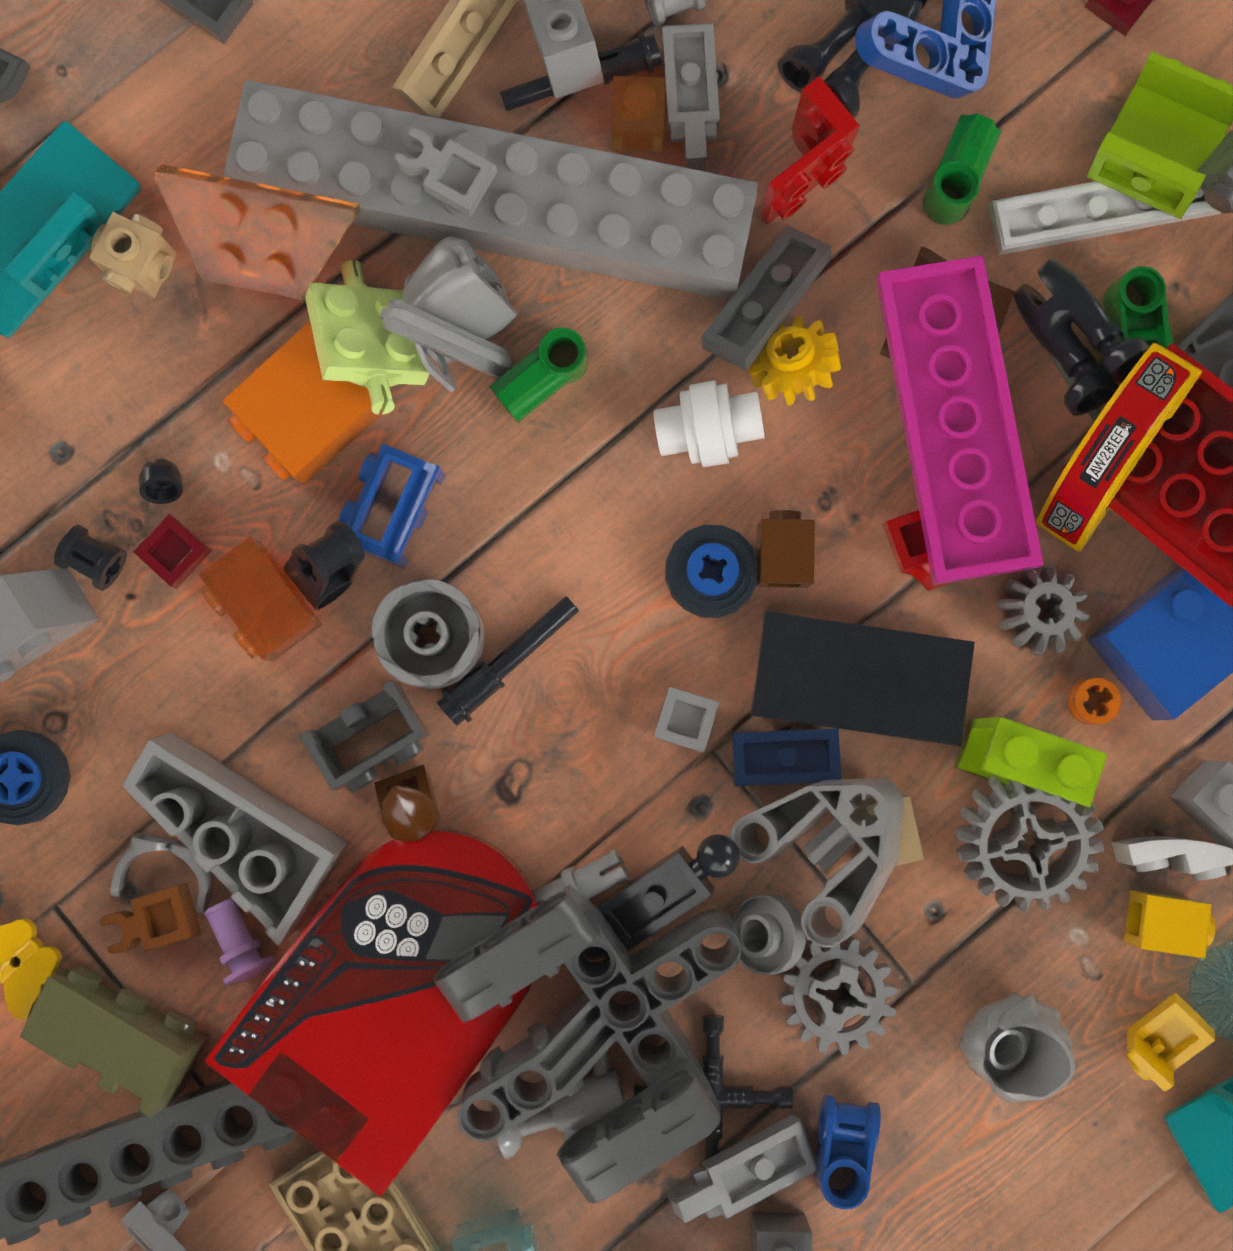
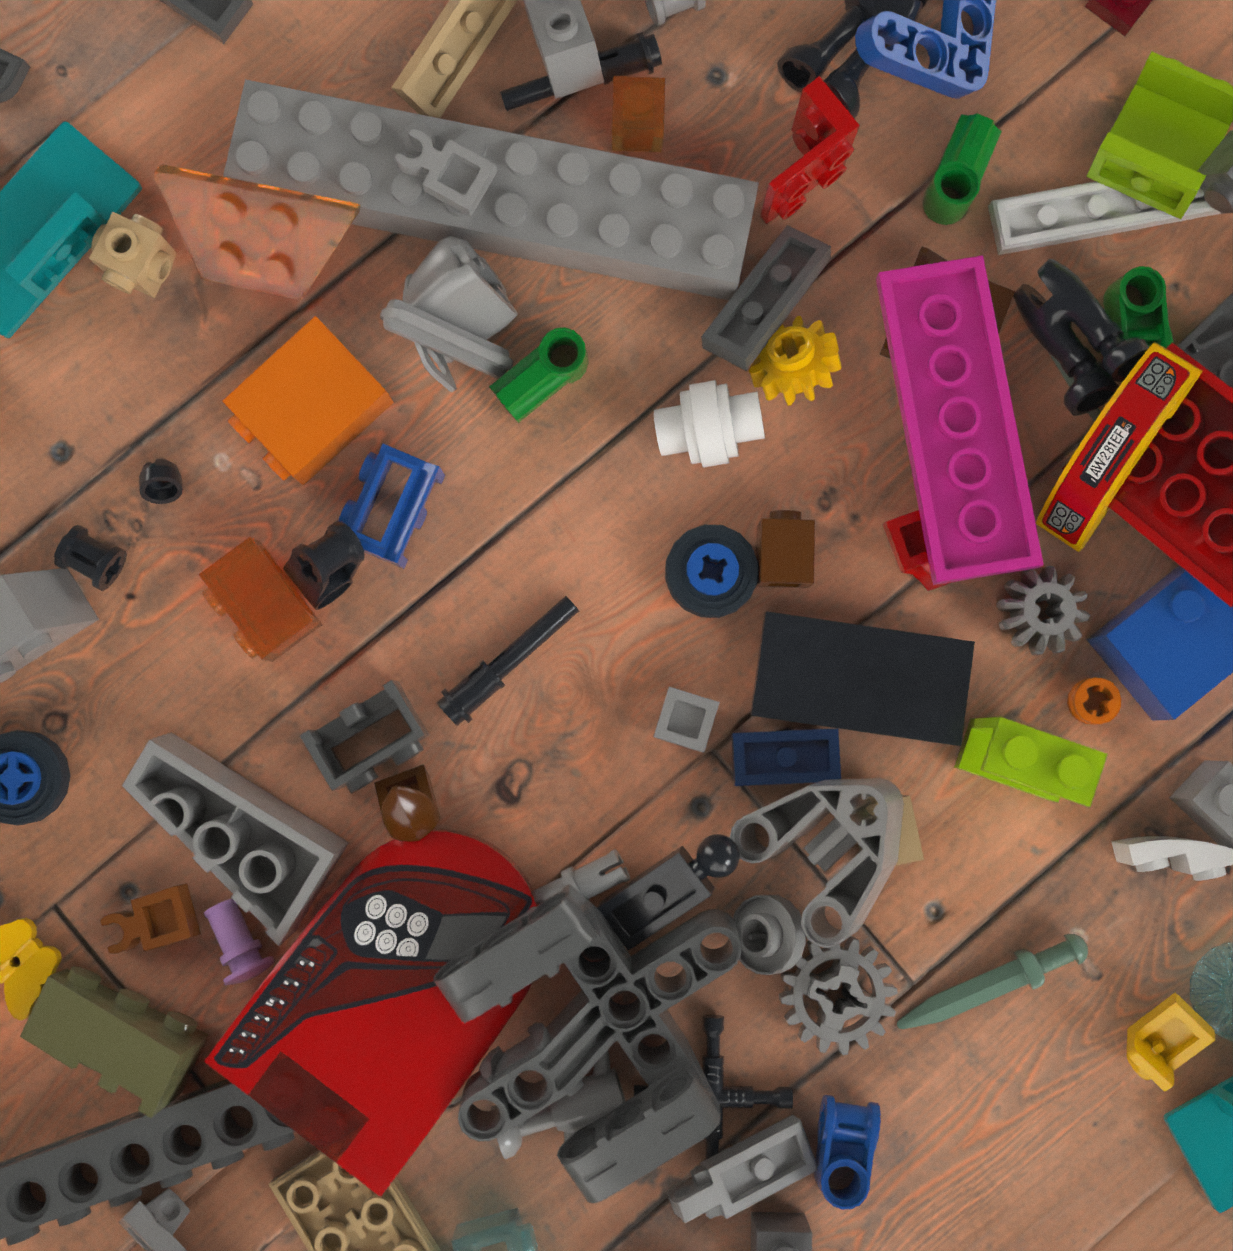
(145, 843): light grey cap -> none
(172, 551): dark red plate -> none
(354, 342): yellowish green plate -> none
(399, 645): light grey brick -> none
(691, 89): light grey hinge -> none
(1019, 1048): light grey hair -> none
(1024, 970): none -> sand green sword
(1041, 880): light grey gear -> none
(1169, 924): yellow brick -> none

